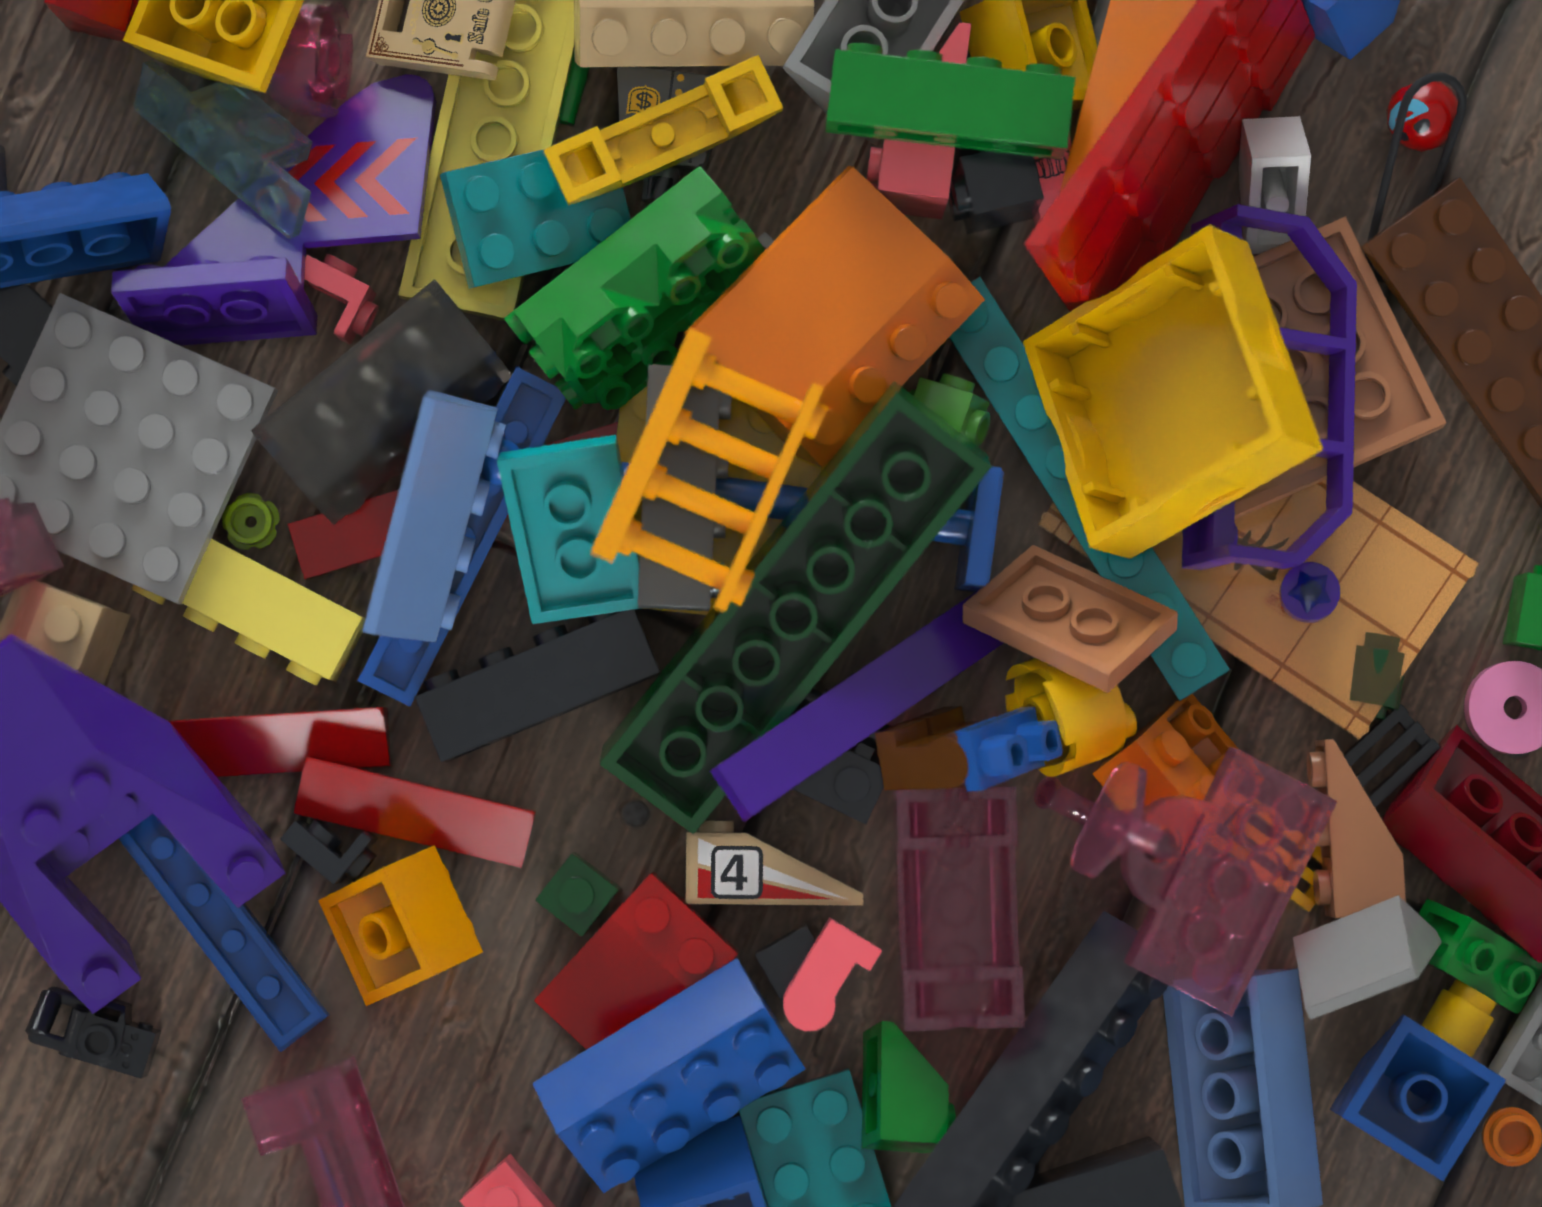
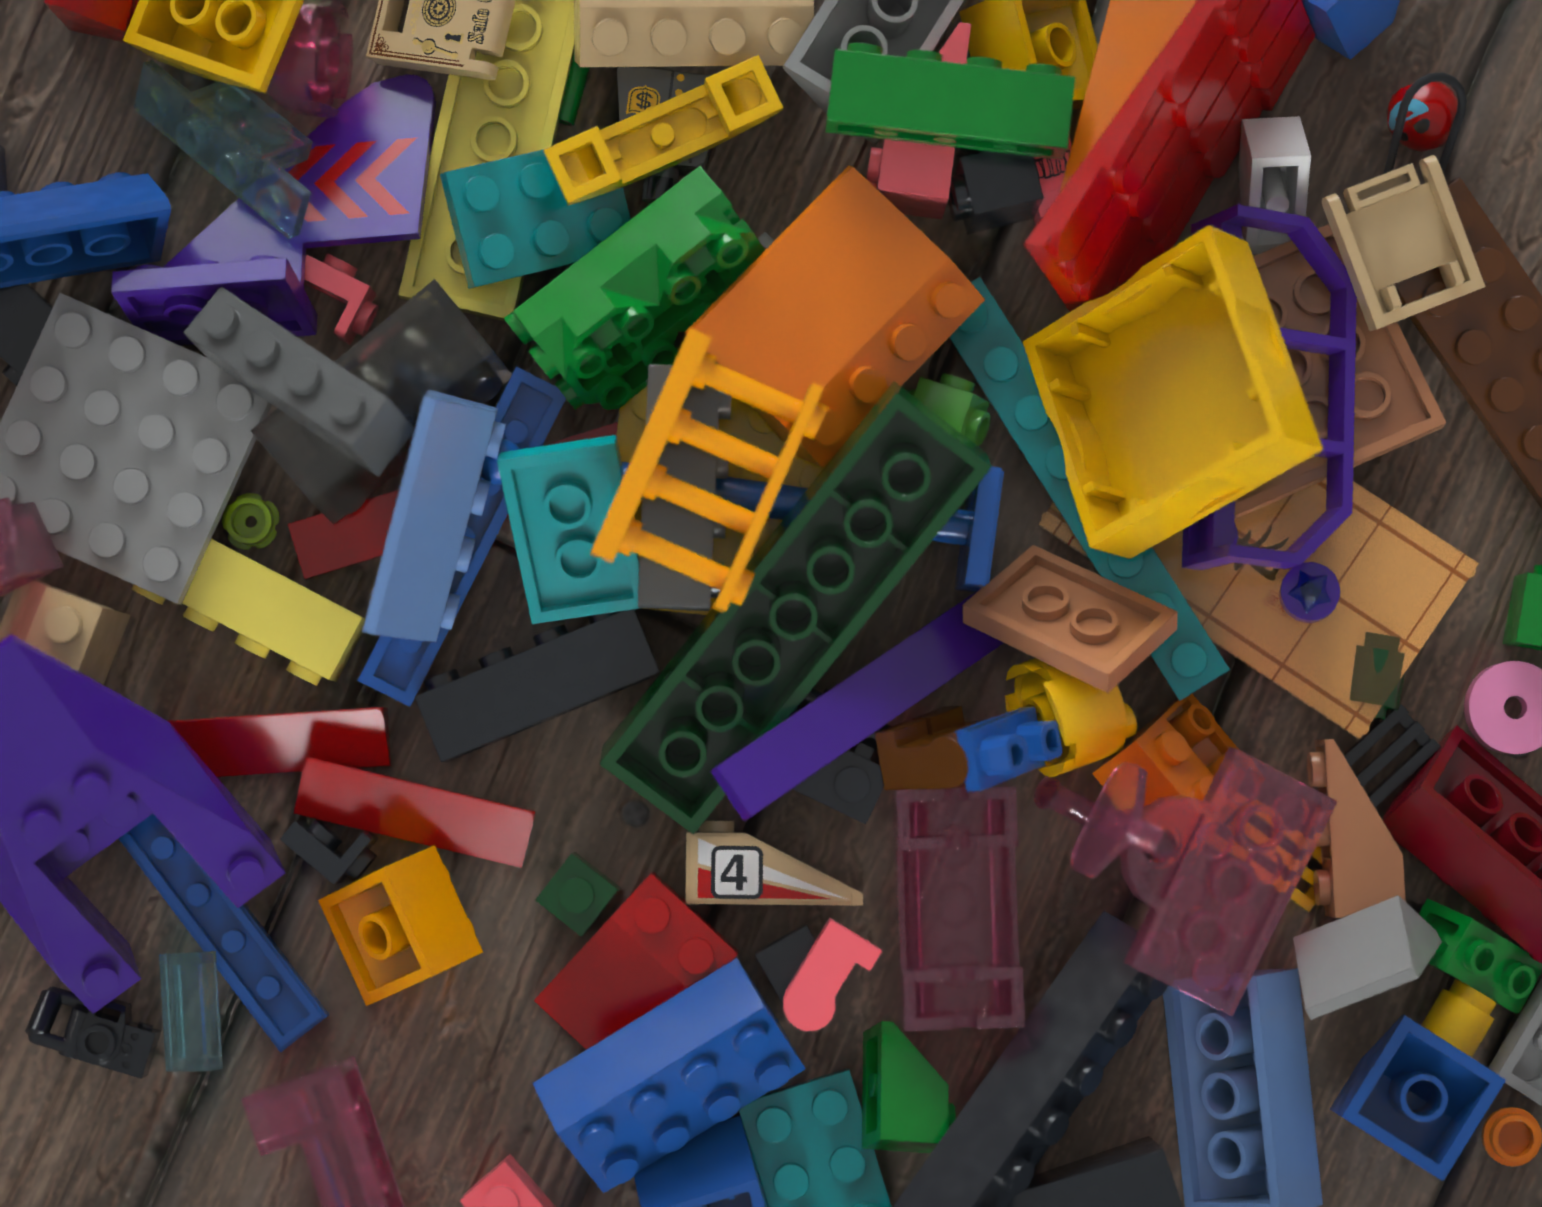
(190, 1011): none -> clear light blue tile
(300, 381): none -> dark grey brick
(1400, 232): none -> tan container

